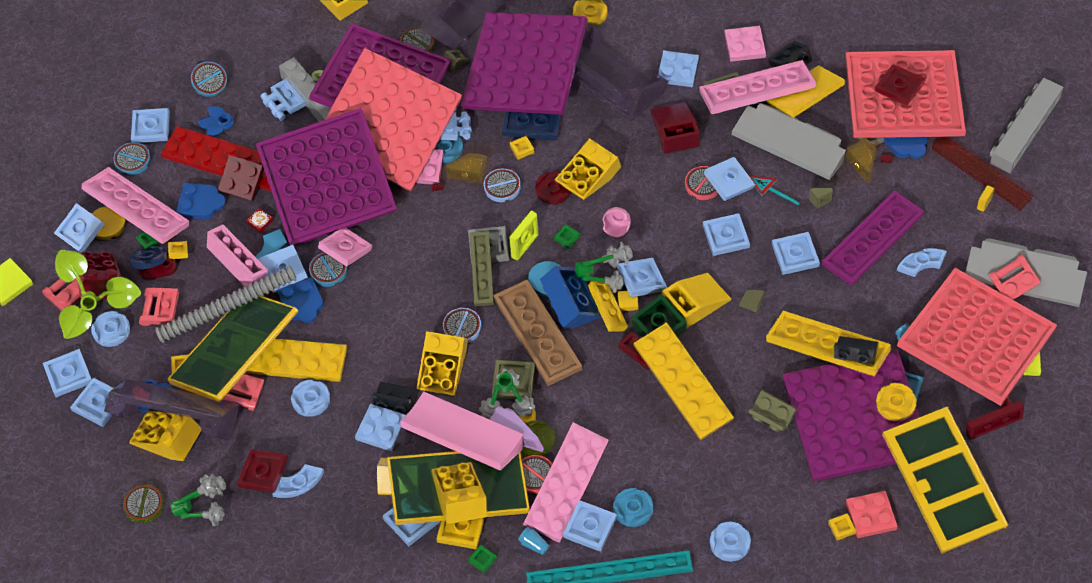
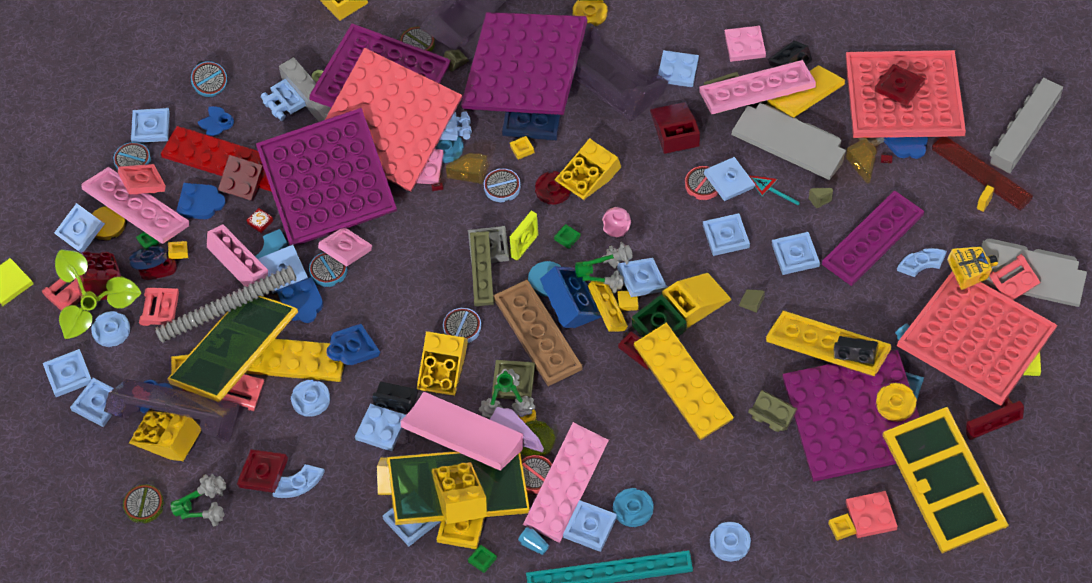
(141, 179): none -> coral plate
(352, 346): none -> blue plate
(971, 265): none -> yellow torso

